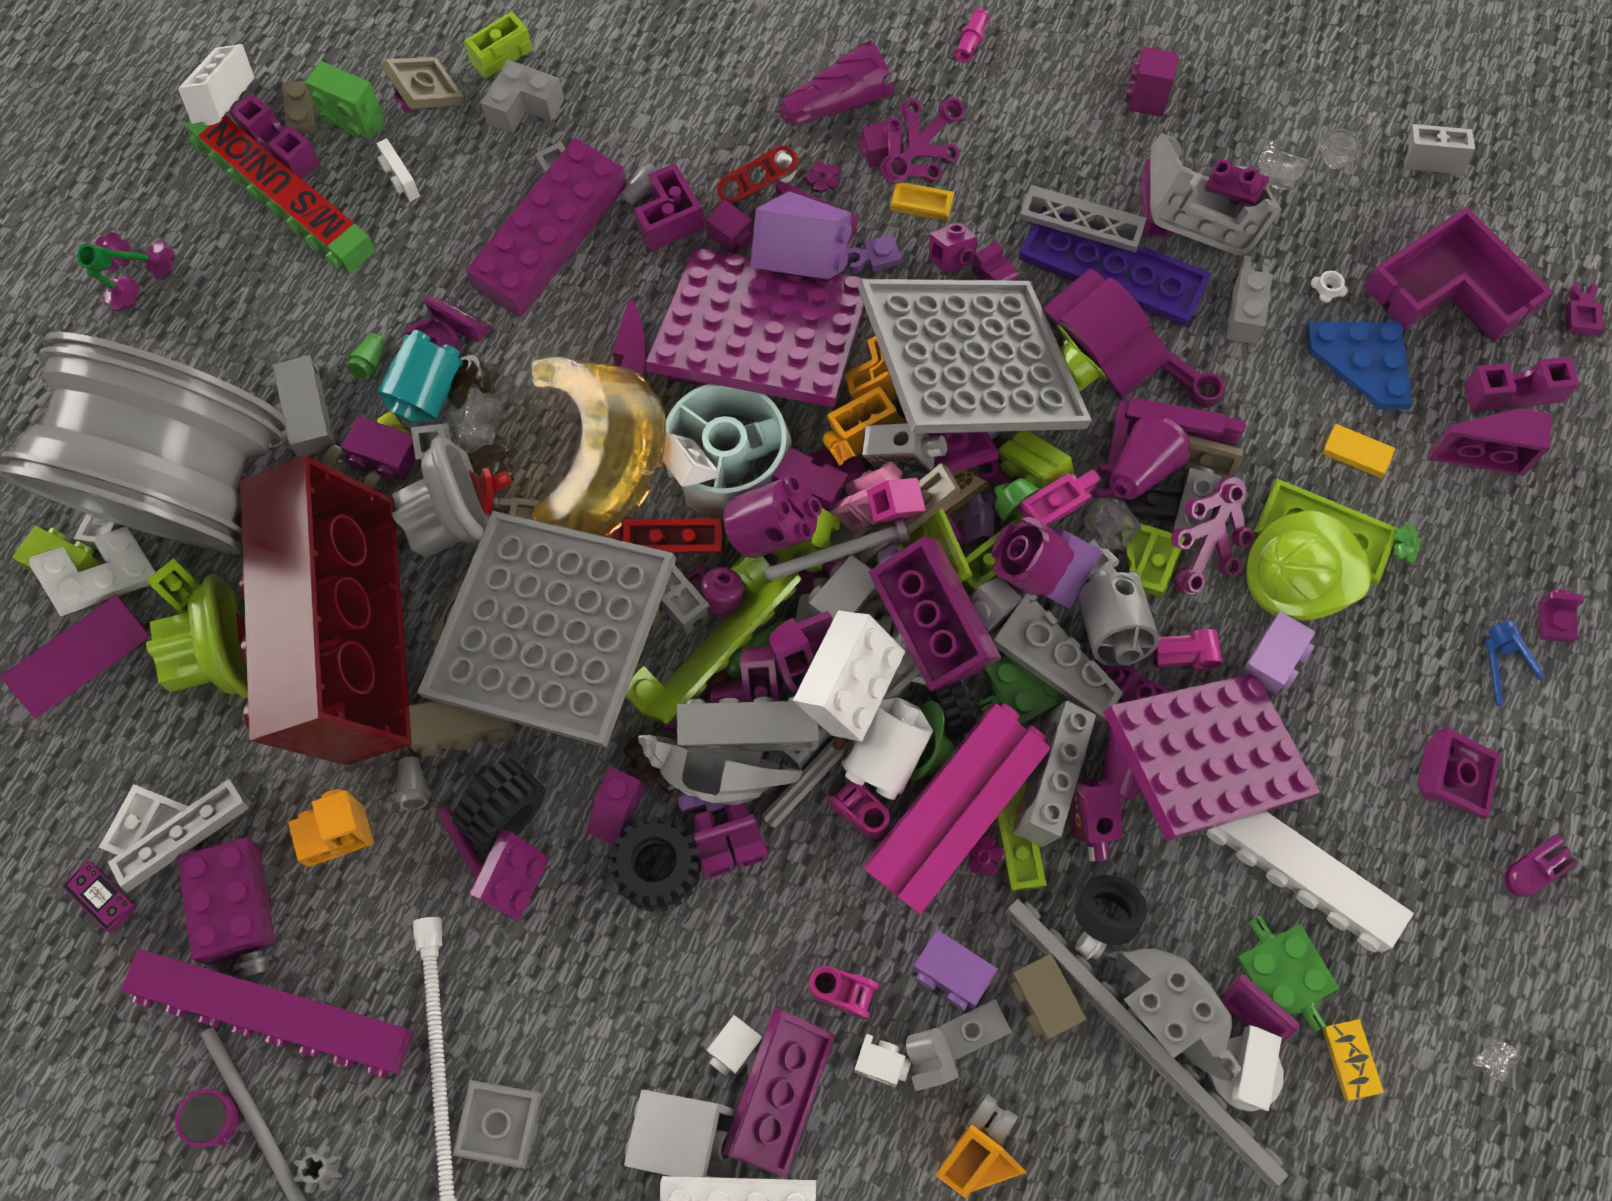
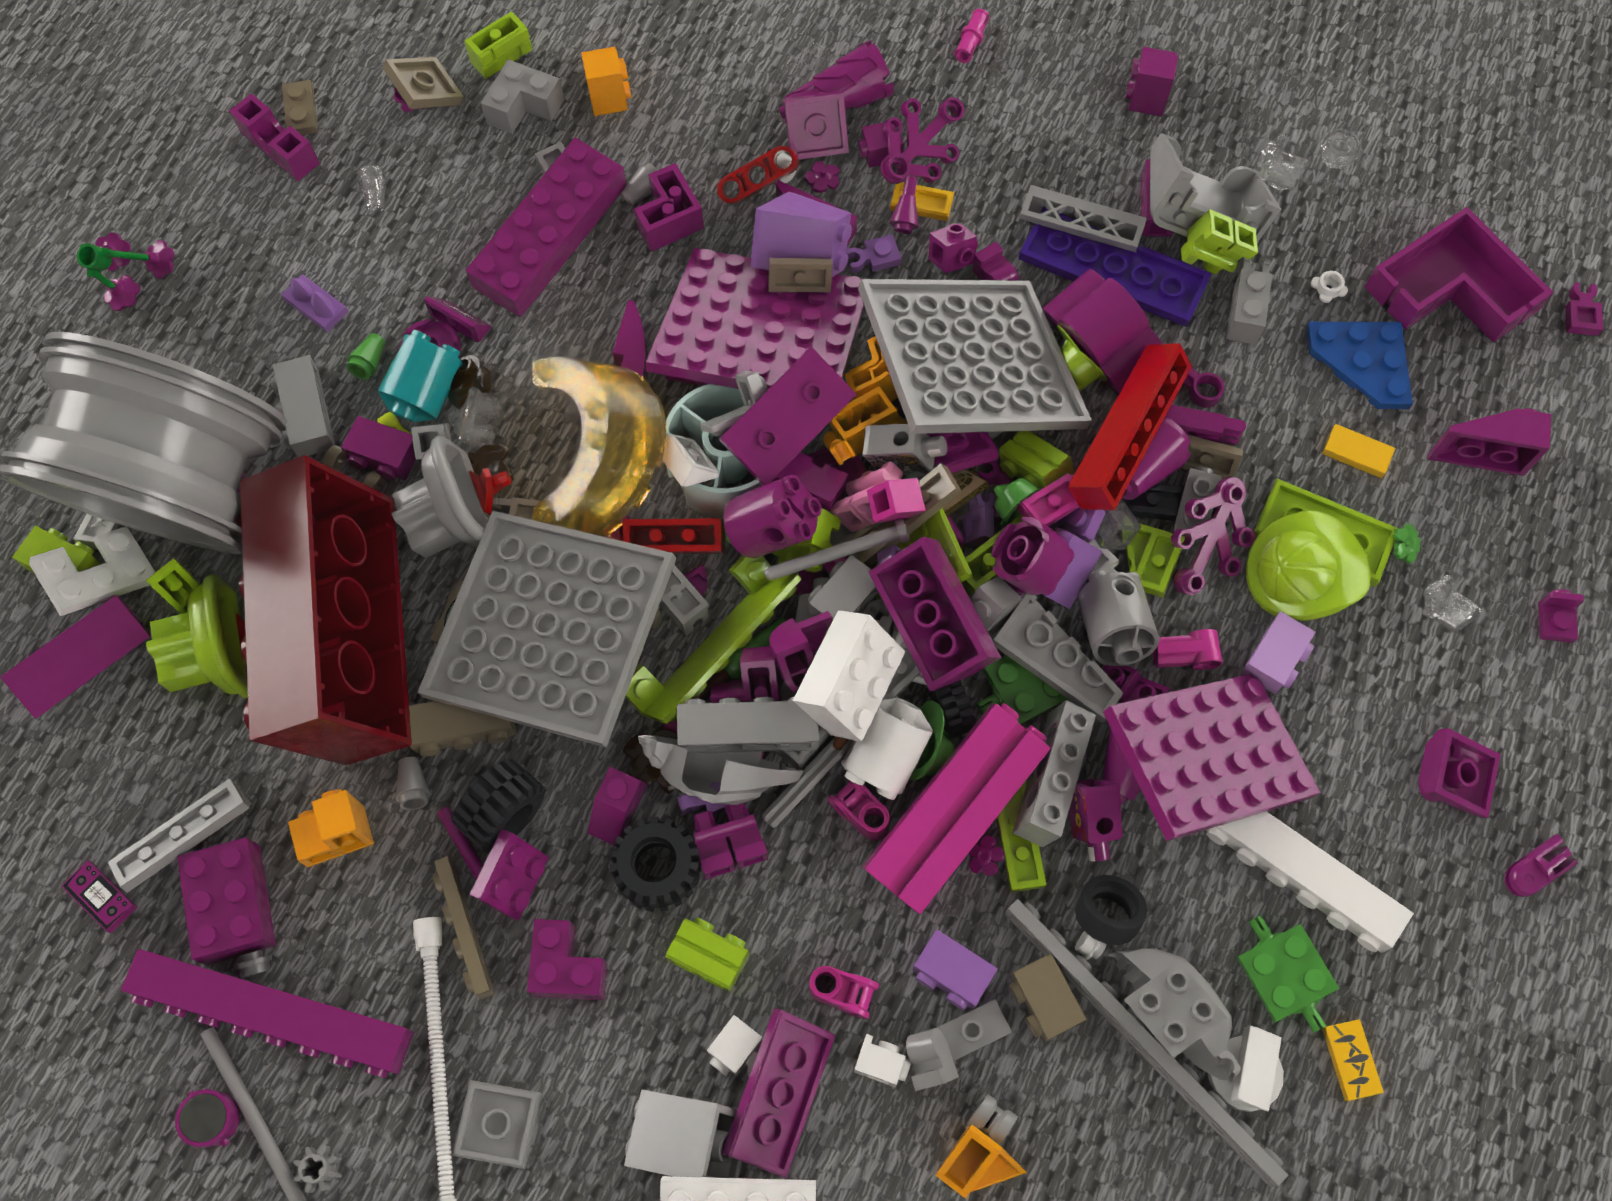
(138, 817): white wing -> none
(216, 84): white brick -> none
(283, 192): brick -> none
(314, 303): none -> medium lavender tile
(345, 101): bright green brick -> none
(372, 186): none -> clear cone
(401, 177): white plate -> none
(467, 942): none -> dark tan plate
(556, 971): none -> magenta brick
(605, 80): none -> light orange brick
(708, 954): none -> lime brick
(722, 590): magenta head -> none
(729, 227): magenta brick -> none
(751, 388): none -> light grey bracket
(787, 416): none -> magenta plate
(800, 275): none -> dark tan plate
(817, 125): none -> magenta plate
(905, 214): none -> magenta cone
(1082, 523): none -> medium lavender plate
(1130, 427): none -> red brick
(1219, 242): none -> lime hips
(1236, 183): magenta hips -> none
(1257, 1008): magenta tile -> none
(1438, 149): light grey hinge -> none
(1449, 606): none -> clear bracket
(1496, 1059): clear wheel -> none
(1497, 388): magenta arch -> none
(1508, 640): blue plant -> none

